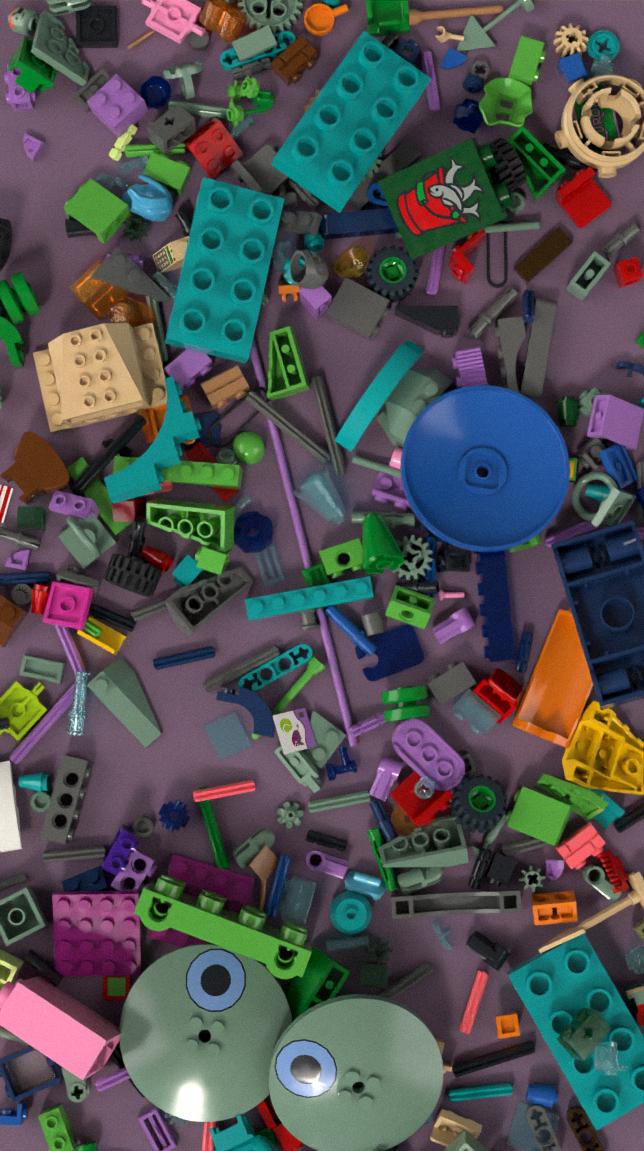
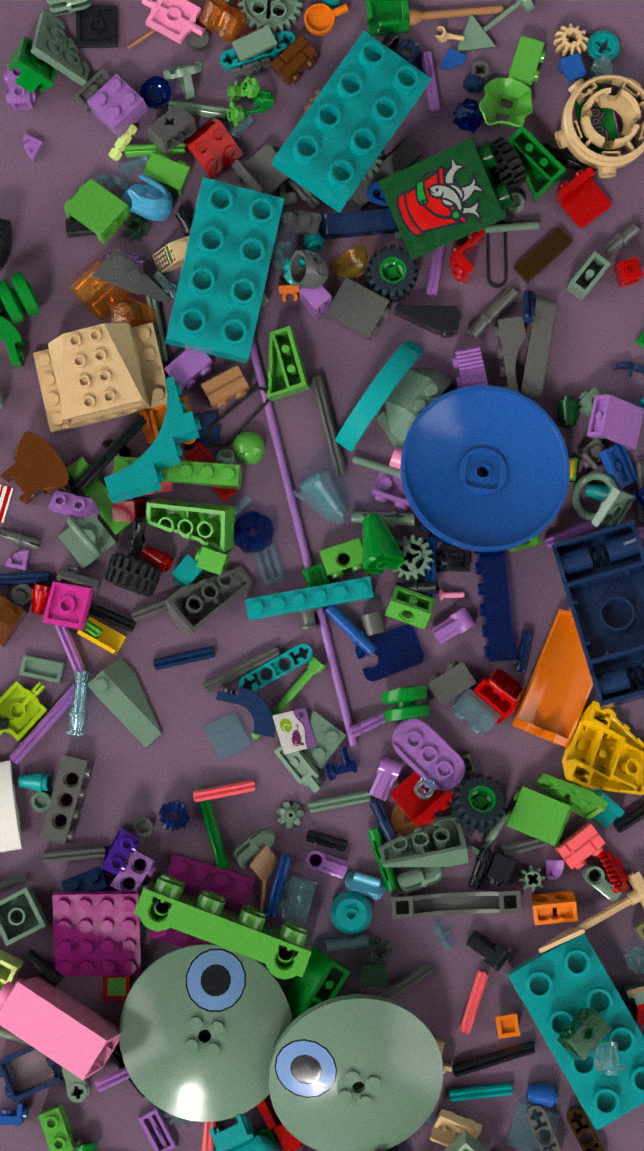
(23, 20): sand green head -> none
(31, 518): clear green panel -> none
(288, 427): dark grey axle -> none

